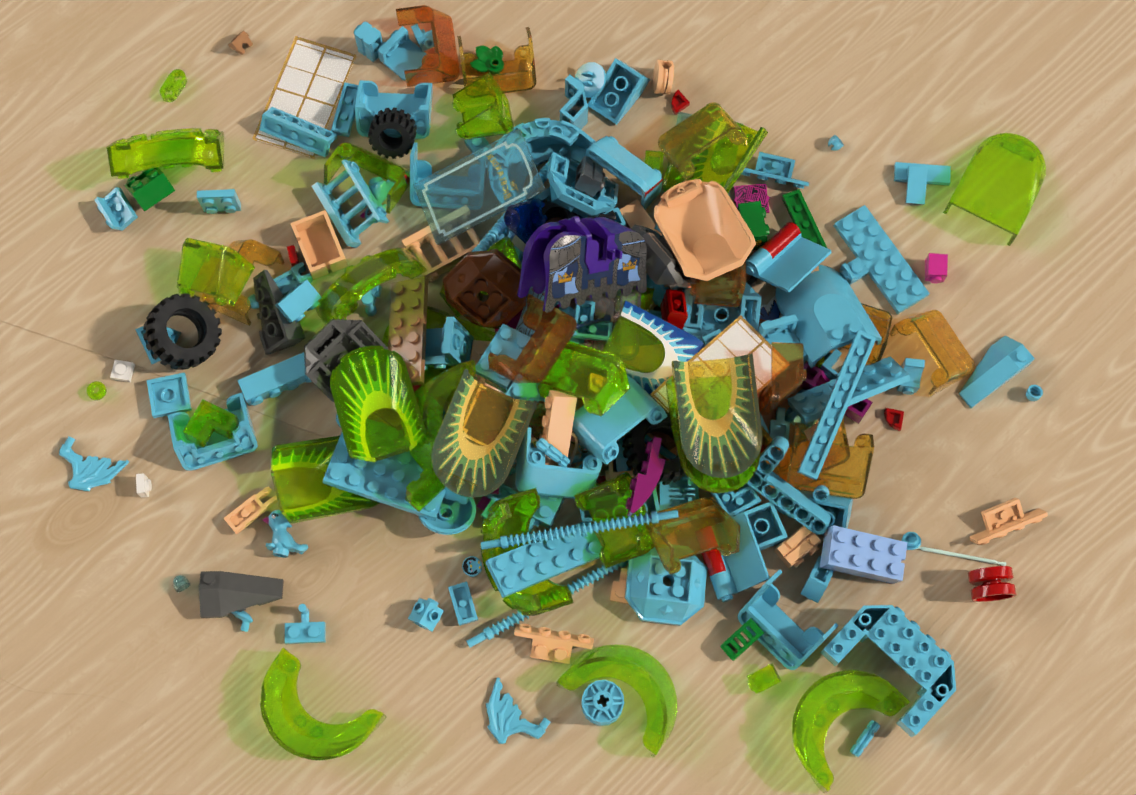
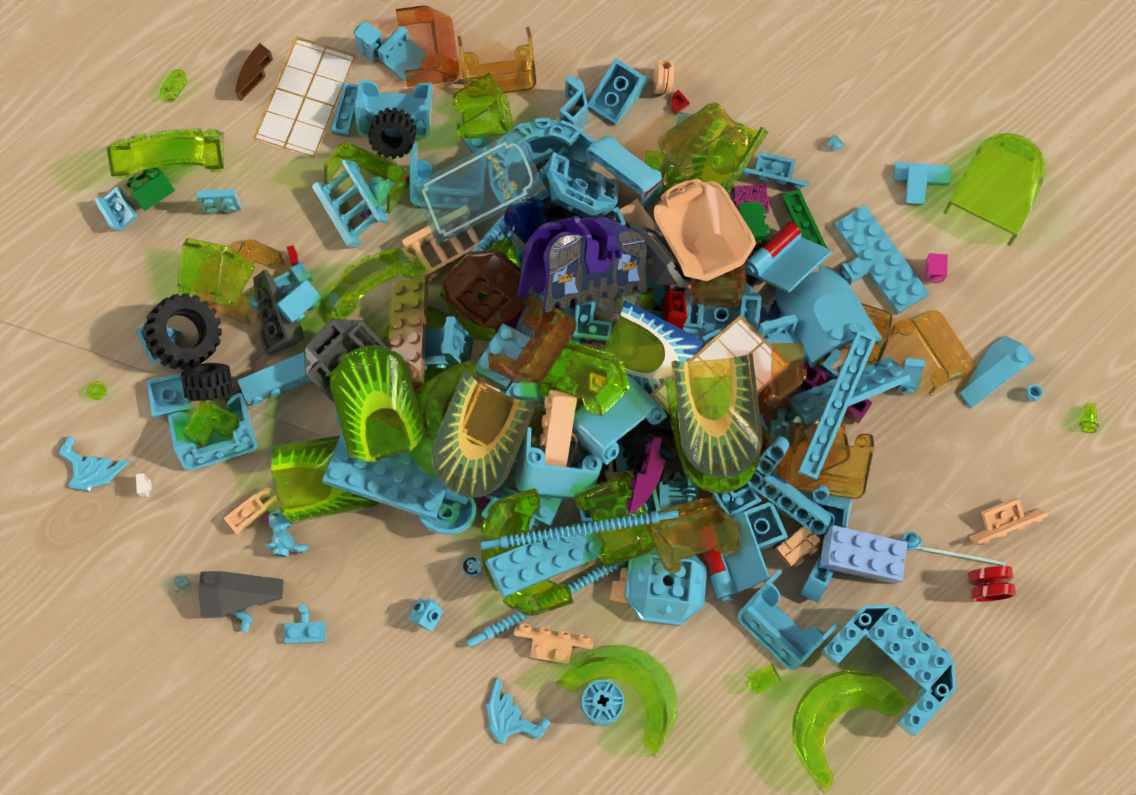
(122, 371): white plate -> none
(206, 381): none -> black tyre
(238, 41): medium nougat tile -> none
(253, 71): none -> reddish brown slope
(298, 133): medium azure fence -> none
(299, 731): clear neon green windscreen -> none
(319, 244): light nougat piece -> none
(369, 300): medium azure plate -> none
(424, 39): medium azure bracket -> none
(424, 490): clear neon green bracket -> none
(463, 603): medium azure plate -> none
(486, 58): green plate -> none
(552, 452): medium azure axle -> none
(589, 177): flat silver brick -> none
(592, 77): medium azure piece -> none
(607, 318): hinge -> none
(728, 649): green slope -> none
(865, 738): medium azure axle -> none
(894, 418): red tile -> none
(1089, 419): none -> clear neon green cone

